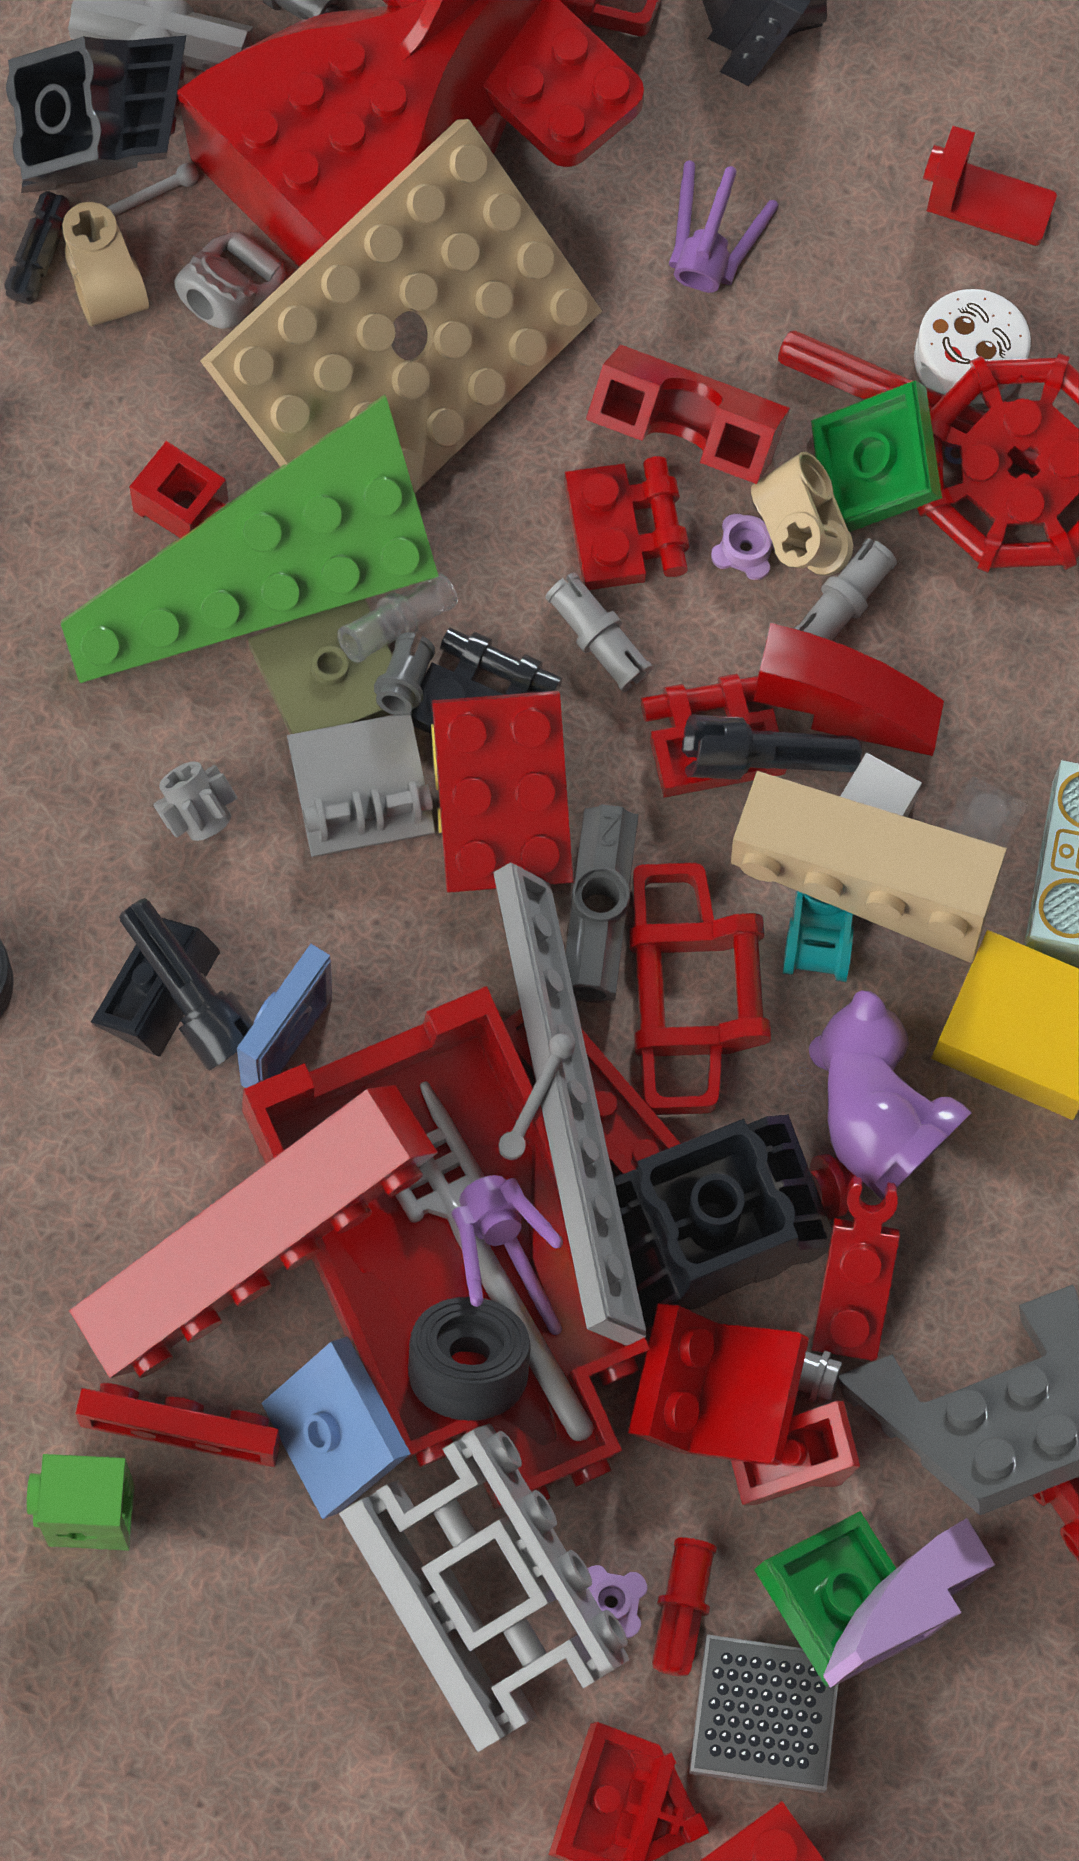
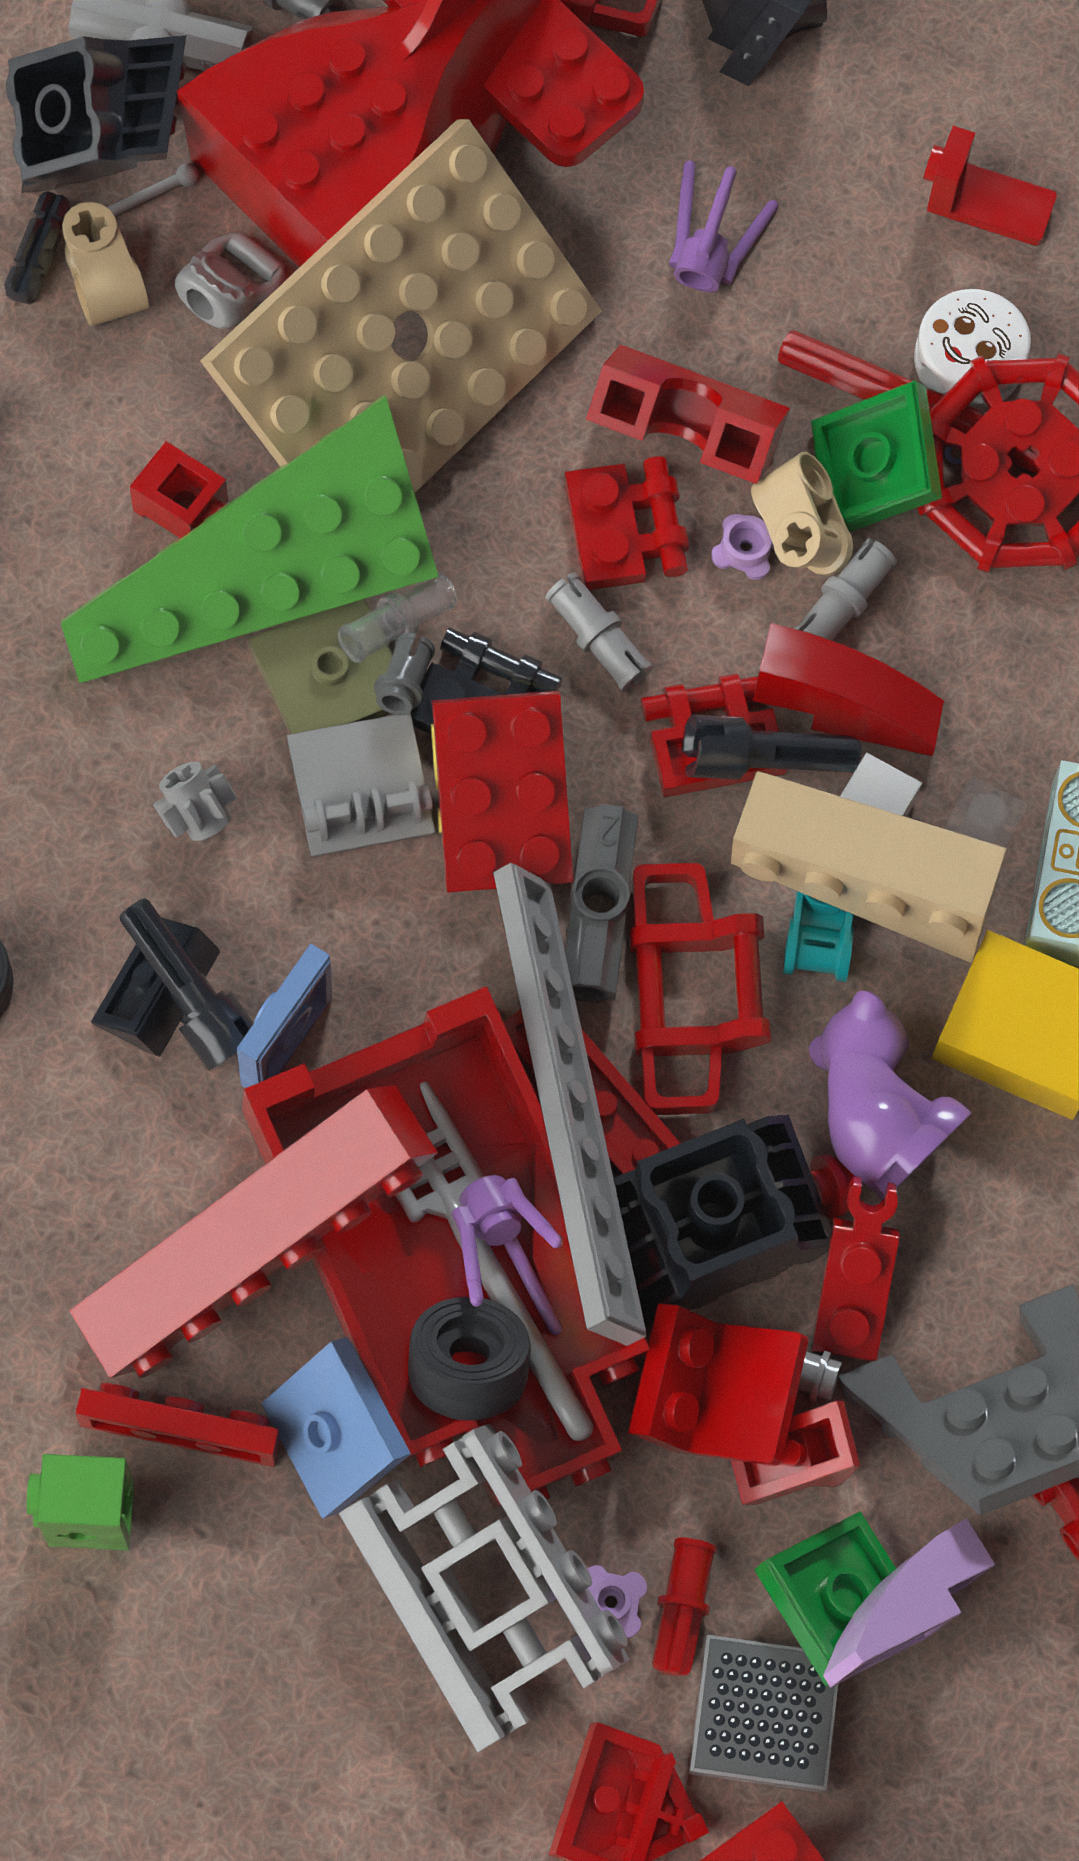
(513, 1143): light grey hinge -> none

